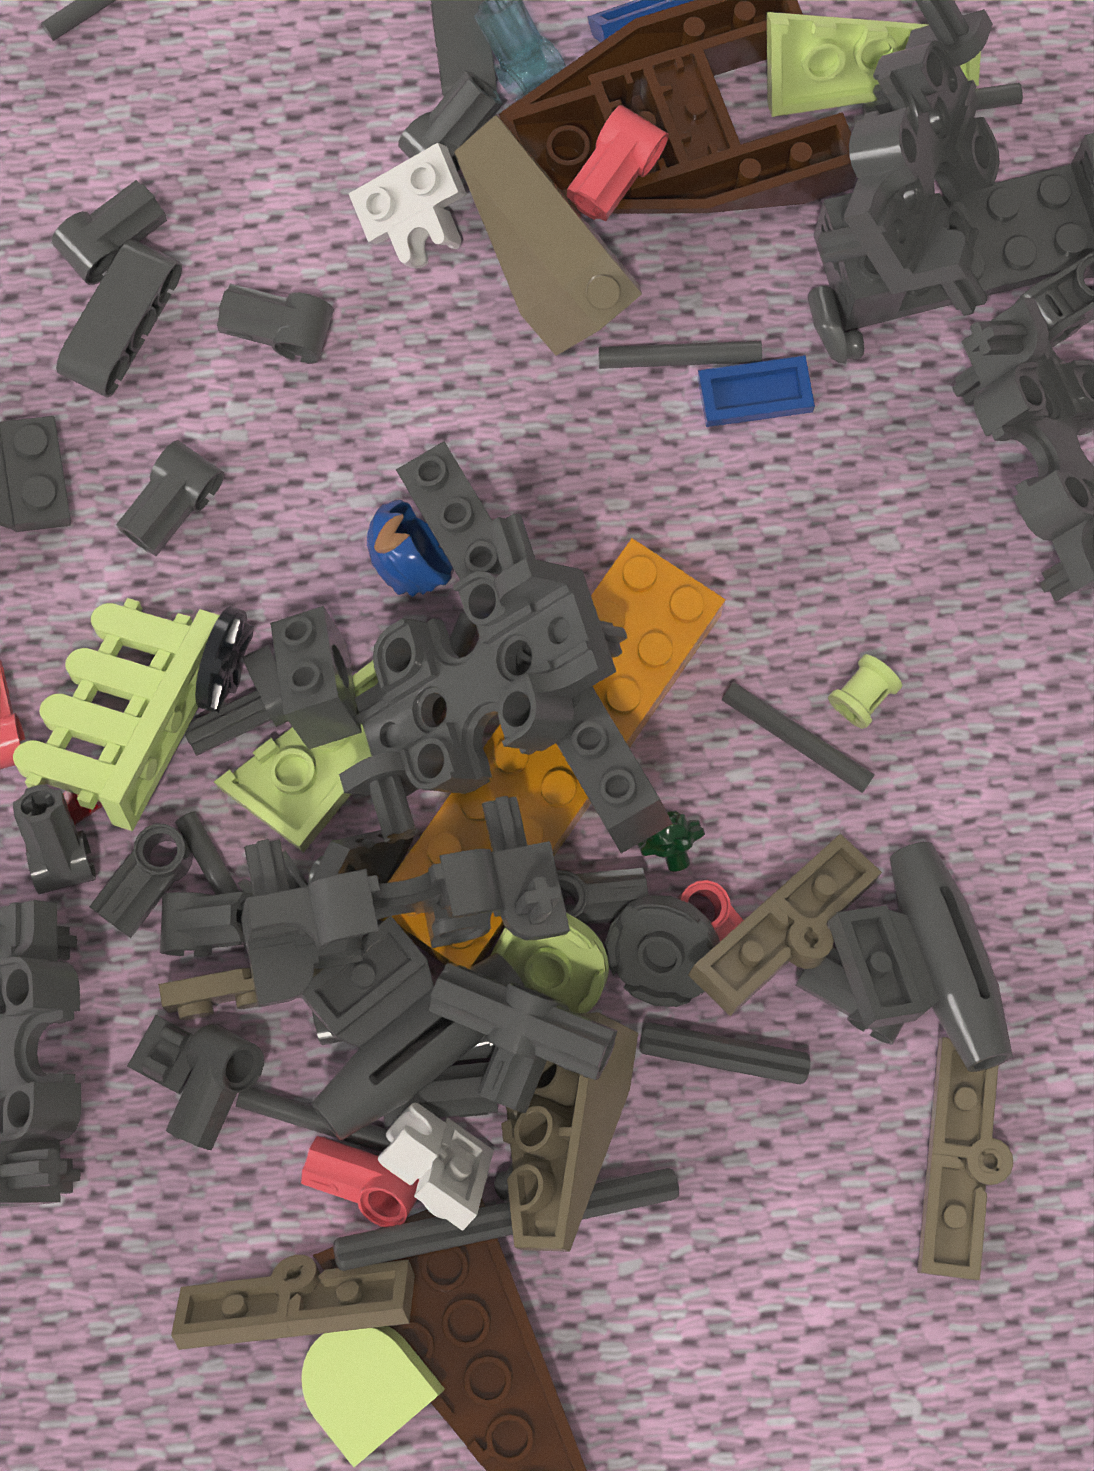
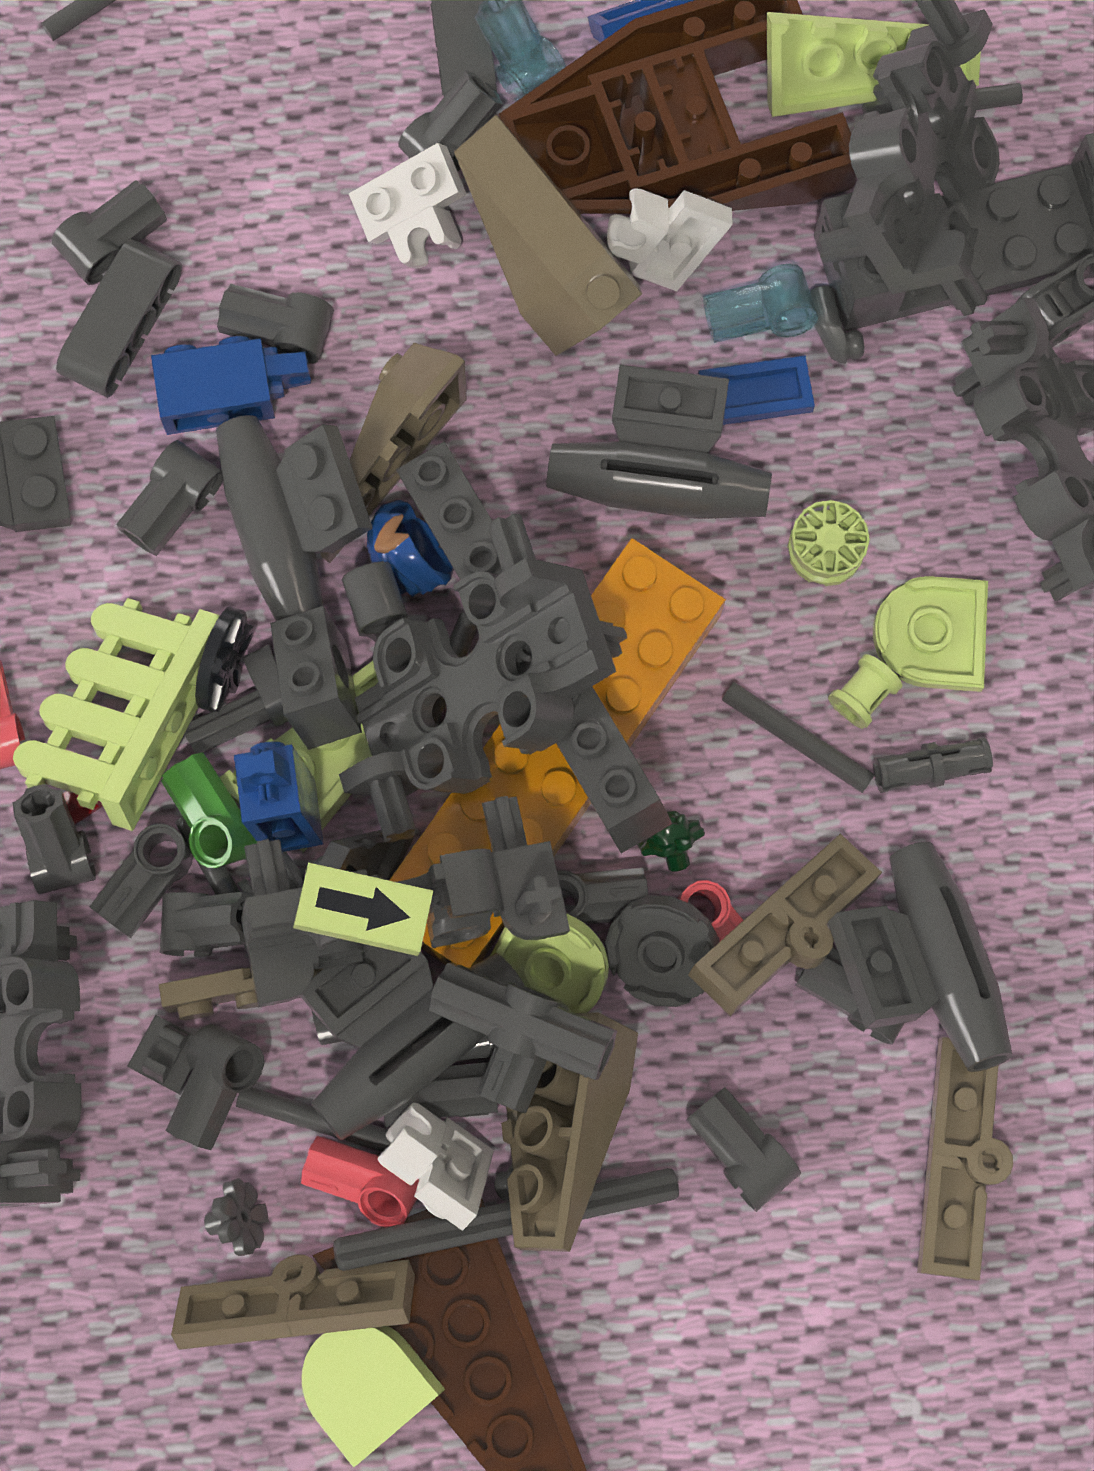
(208, 812): none -> bright green piece
(223, 382): none -> blue hinge
(237, 1217): none -> dark grey plant
(278, 796): none -> blue hinge
(289, 508): none -> dark grey plate
(363, 909): none -> yellowish green tile
(374, 598): none -> dark grey piece
(406, 414): none -> dark tan wedge
(623, 151): coral piece -> none
(662, 453): none -> dark grey plate
(666, 241): none -> white plate
(680, 354): dark grey bar -> none
(724, 1053): dark grey axle -> none
(750, 1158): none -> dark grey piece
(775, 303): none -> clear light blue piece
(828, 543): none -> yellowish green wheel
(932, 764): none -> dark grey pin
(935, 632): none -> yellowish green tile

